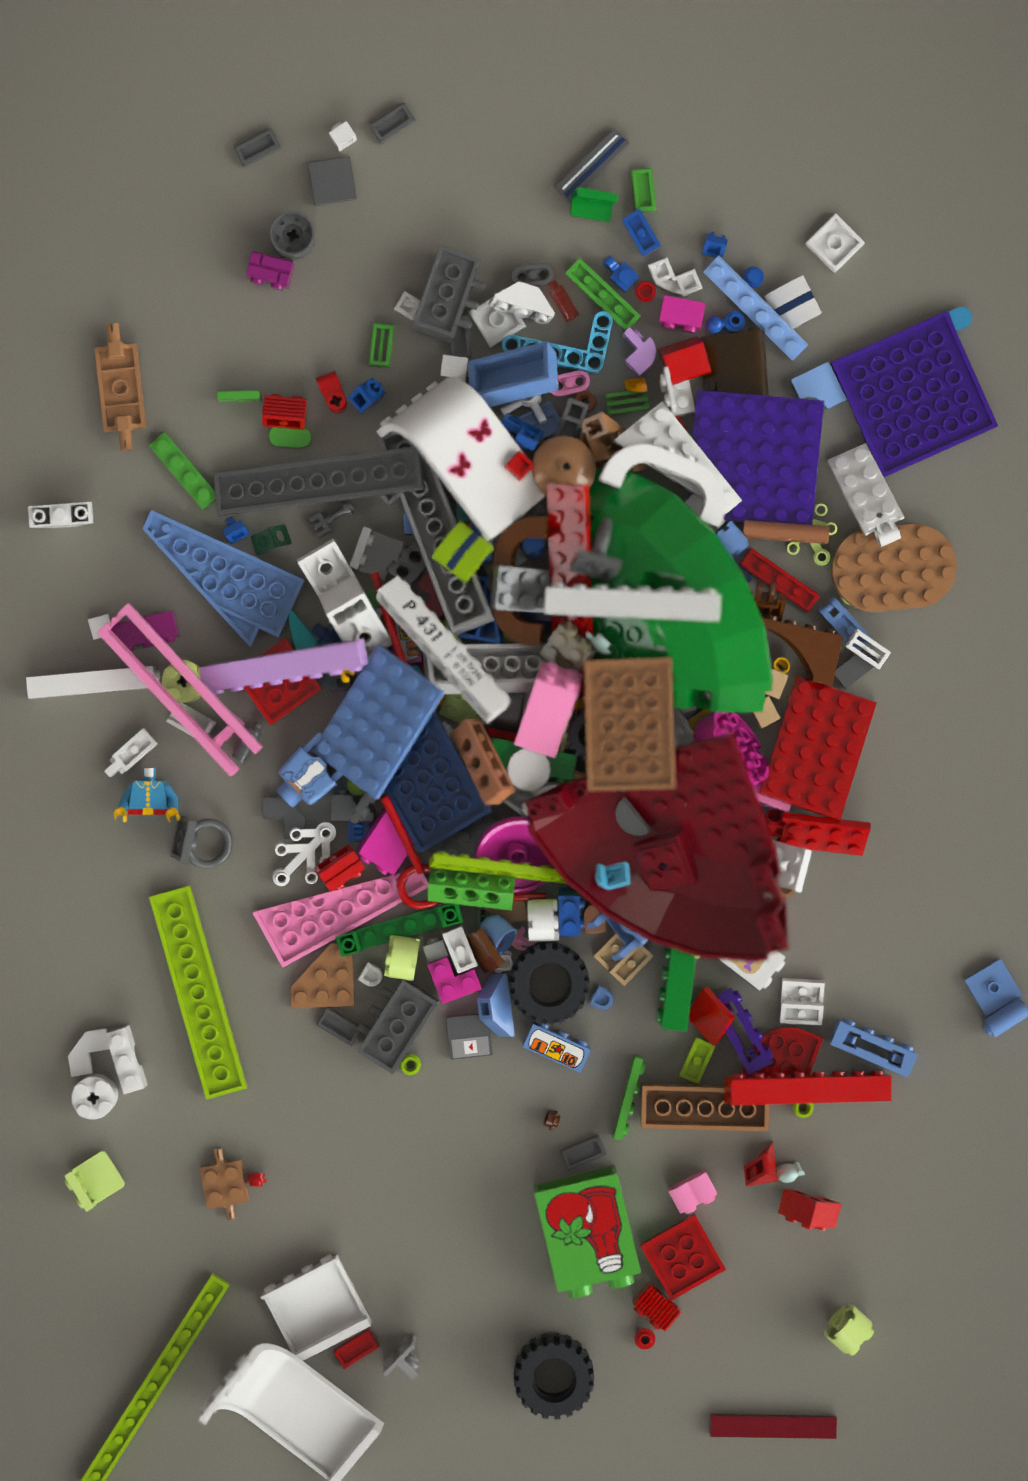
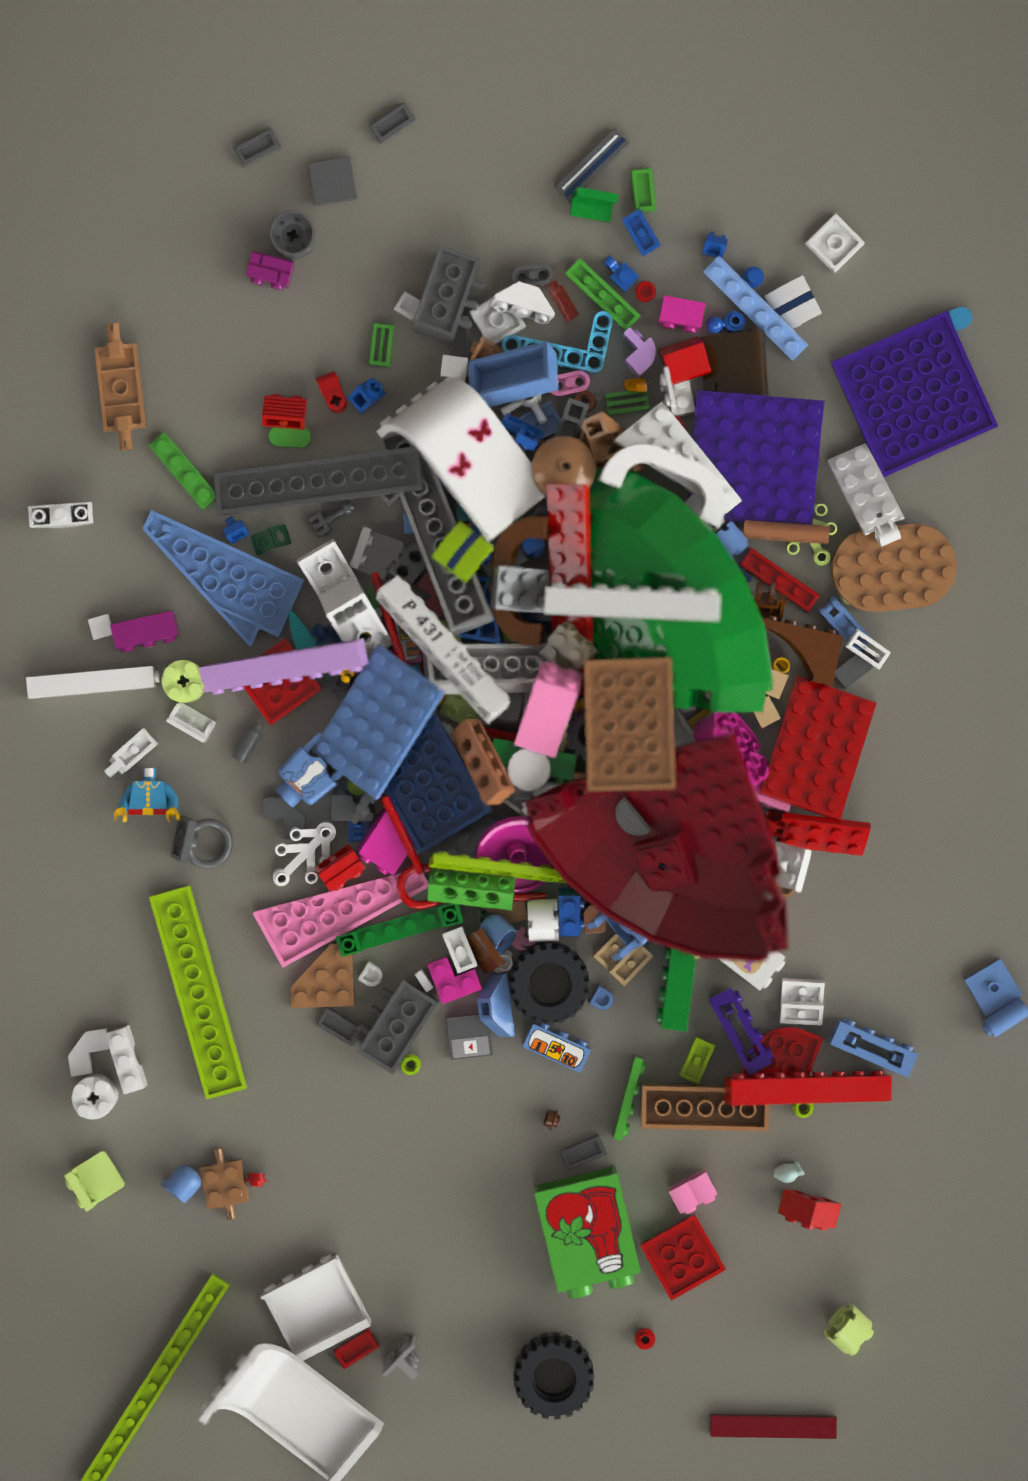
(183, 1183): none -> medium blue helmet
(233, 723): bright pink piece -> none
(239, 396): bright green tile -> none
(342, 135): white plate -> none
(402, 957): yellowish green brick -> none
(424, 980): none -> white tile
(435, 949): light grey plate -> none
(484, 348): none -> medium nougat bracket
(519, 465): red tile -> none
(595, 562): dark grey tile -> none
(599, 643): light aqua animal -> none
(613, 876): medium azure bracket -> none
(656, 1307): red brick -> none
(680, 285): white tile -> none
(710, 1016): red tile -> none
(762, 1168): red slope -> none
(820, 385): light blue tile -> none

